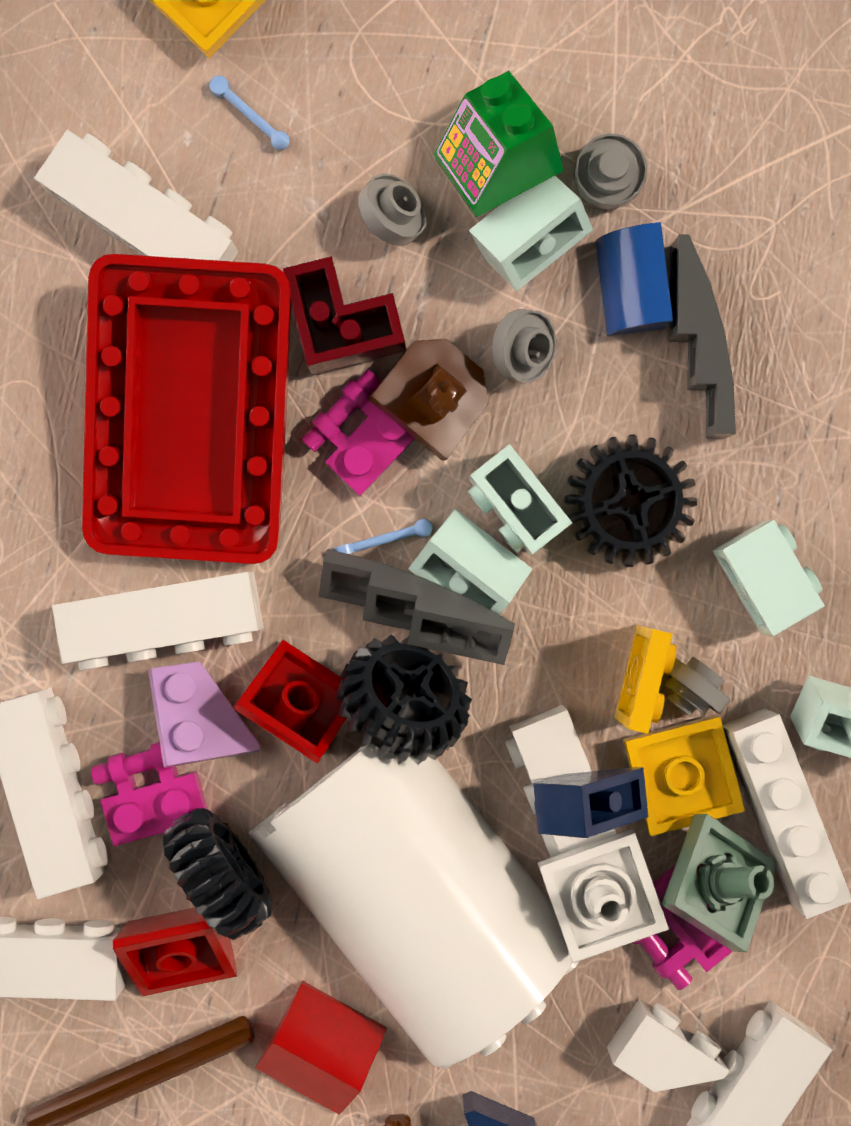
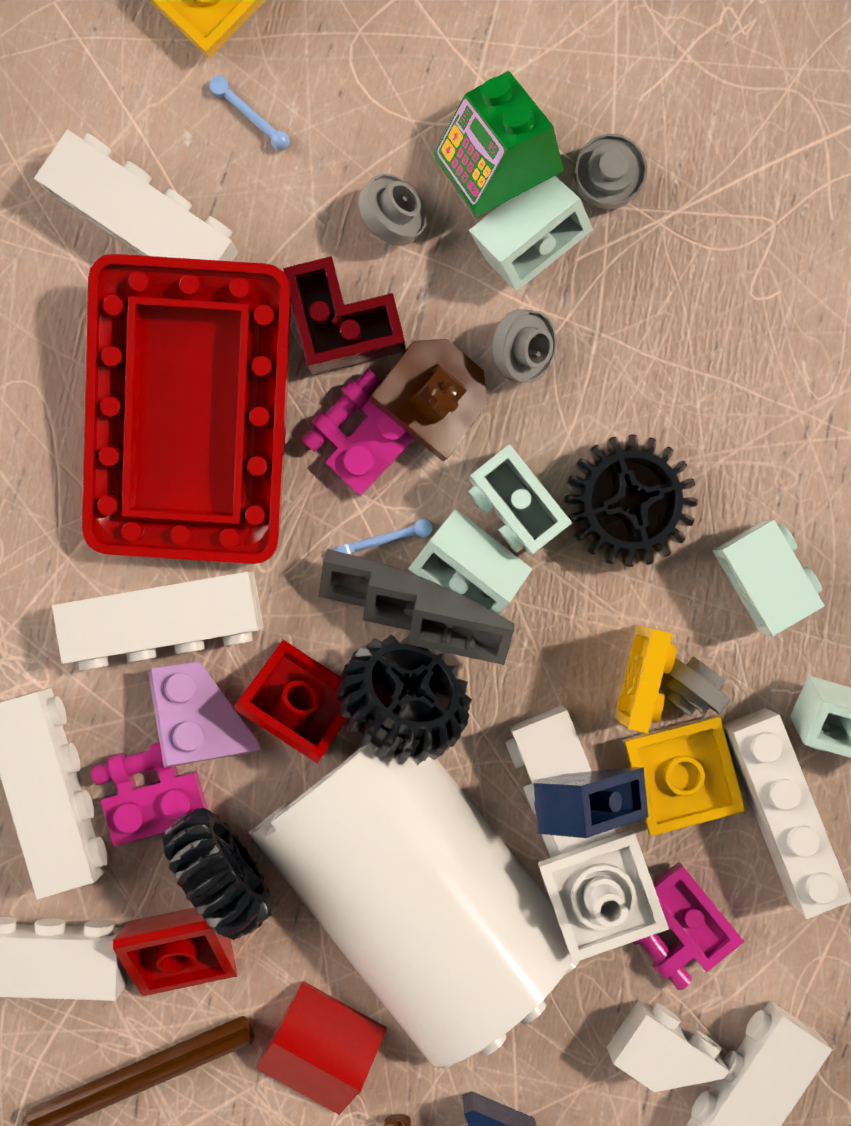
(634, 279): blue brick -> none
(700, 324): dark grey slope -> none
(730, 887): sand green plate -> none

